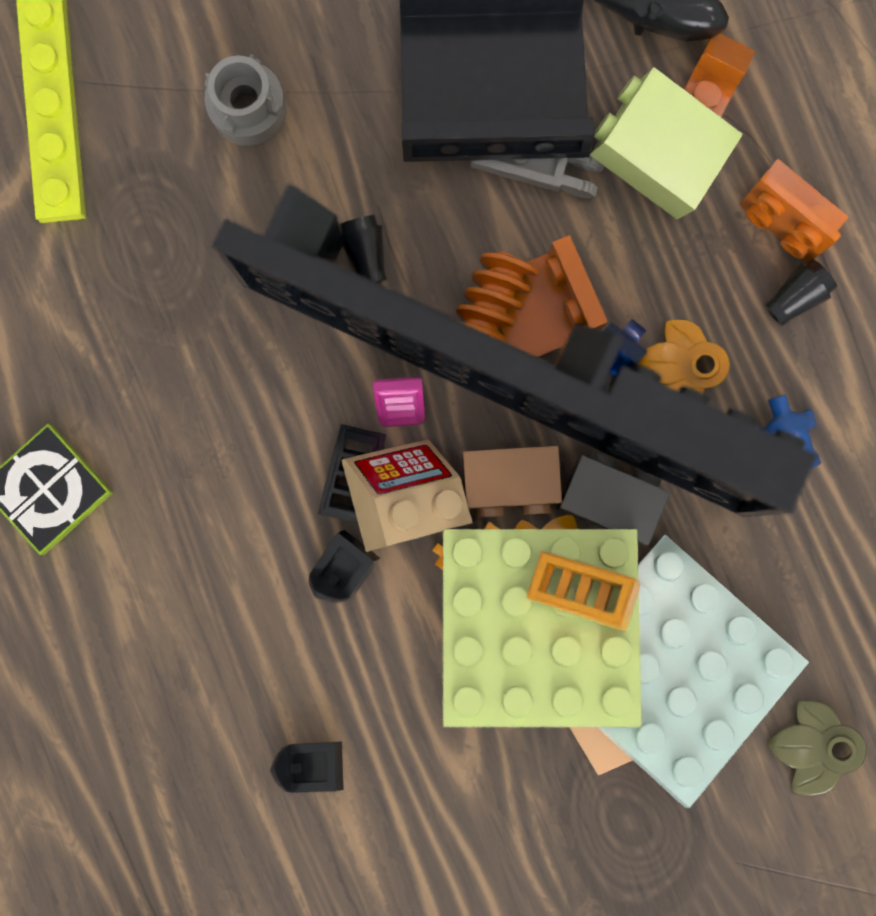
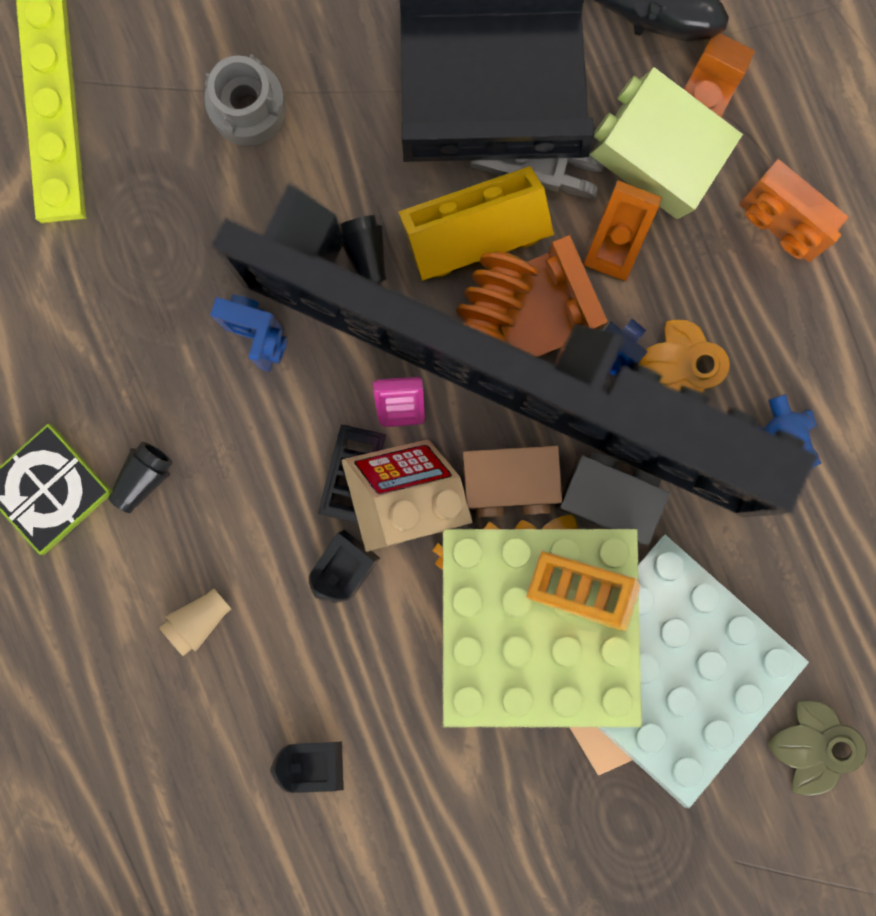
(140, 476): none -> black cone
(194, 622): none -> tan cone
(246, 319): none -> blue bracket
(477, 220): none -> yellow brick
(622, 230): none -> orange slope
(801, 292): black cone -> none

